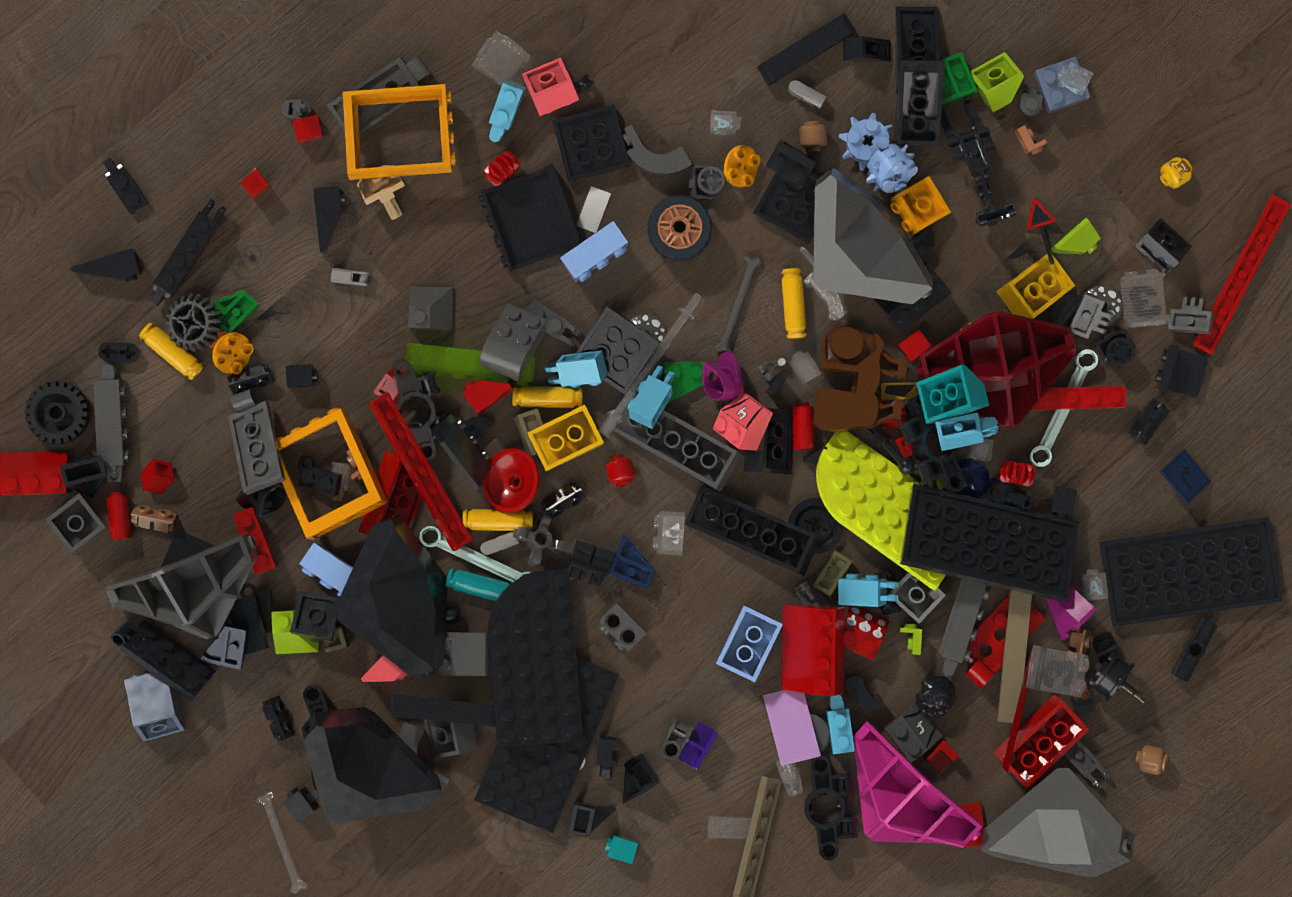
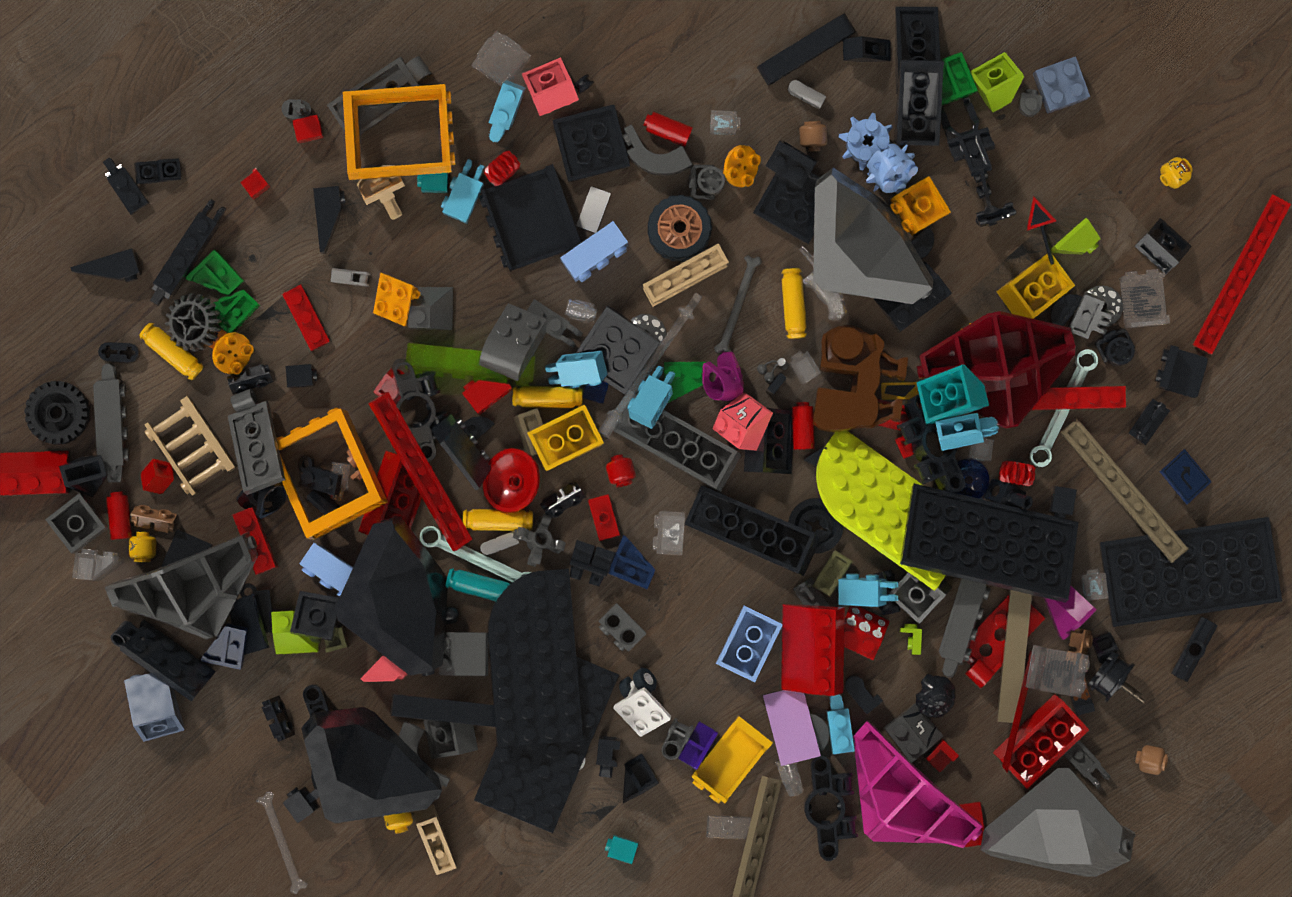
(95, 567): none -> clear slope
(142, 547): none -> yellow head
(157, 171): none -> black slope
(199, 427): none -> tan fence
(216, 274): none -> green wing
(306, 318): none -> red plate
(322, 502): none -> black slope
(394, 299): none -> light orange hinge
(398, 822): none -> yellow head
(433, 183): none -> teal brick
(434, 839): none -> tan slope
(463, 194): none -> medium azure hinge
(581, 310): none -> clear brick
(588, 817): black slope -> none
(596, 393): none -> clear blue tile
(603, 517): none -> red plate
(639, 706): none -> white plate
(668, 128): none -> red brick
(685, 275): none -> tan fence
(730, 760): none -> yellow panel
(905, 465): black pin -> none
(914, 346): red panel -> none
(1026, 140): nougat bracket -> none
(1074, 79): clear brick -> none
(1124, 490): none -> dark tan tile
(1191, 317): dark grey hinge -> none

